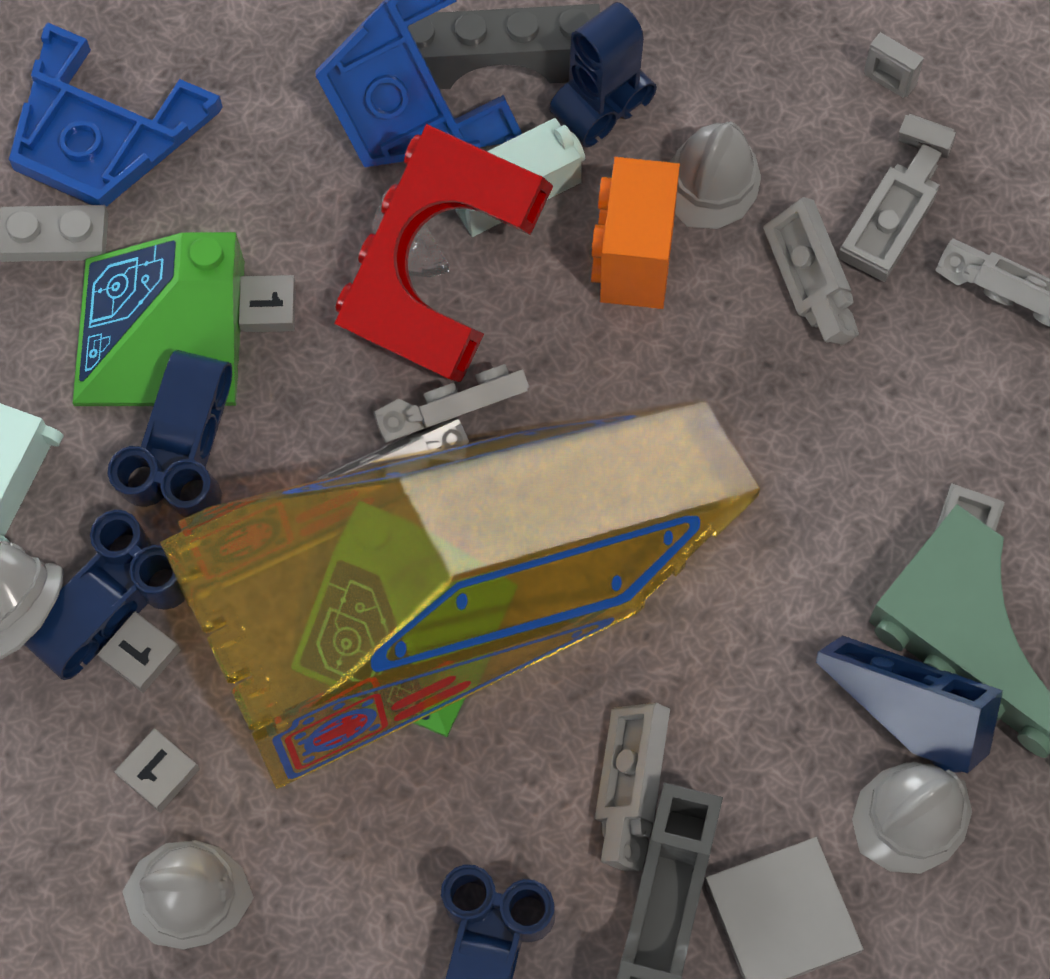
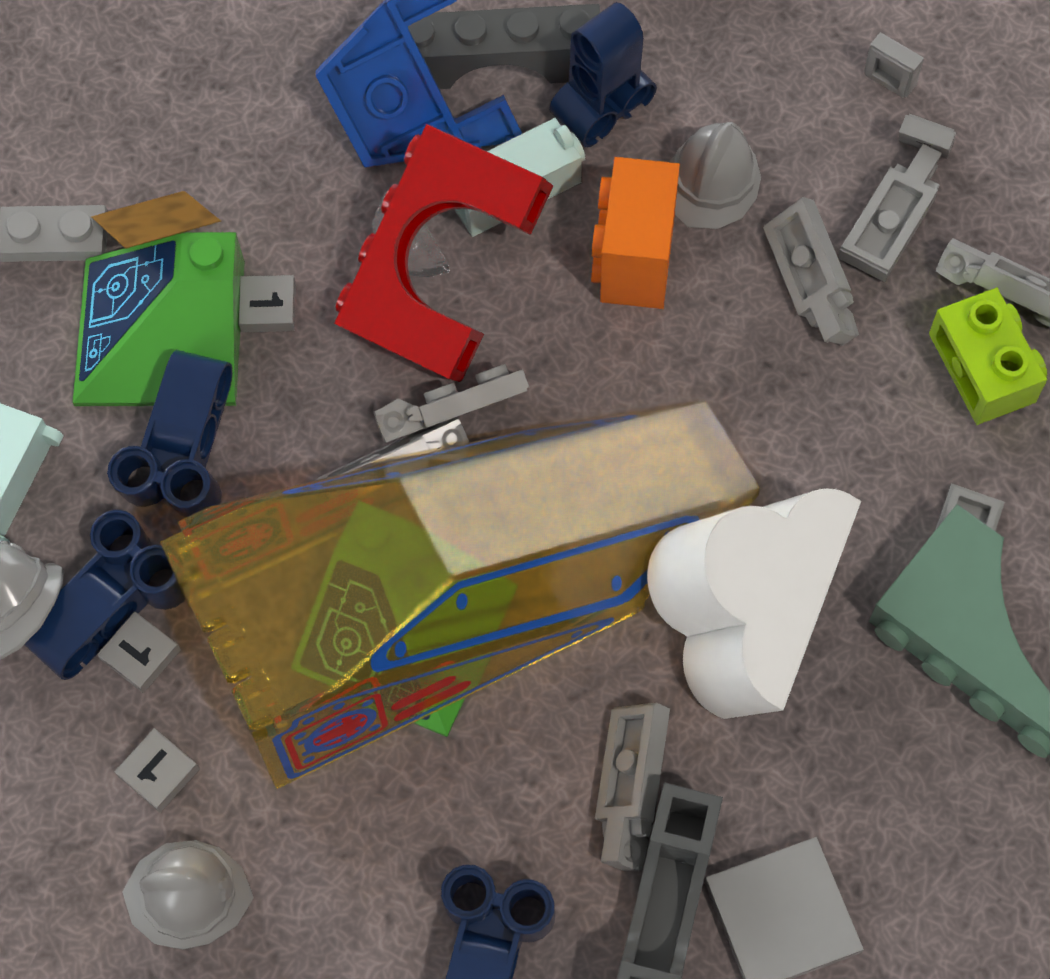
(90, 143): blue wing -> none
(155, 219): none -> pearl gold sticker
(750, 595): none -> white brick
(912, 817): light grey piece -> none
(922, 706): slope -> none
(988, 355): none -> lime brick

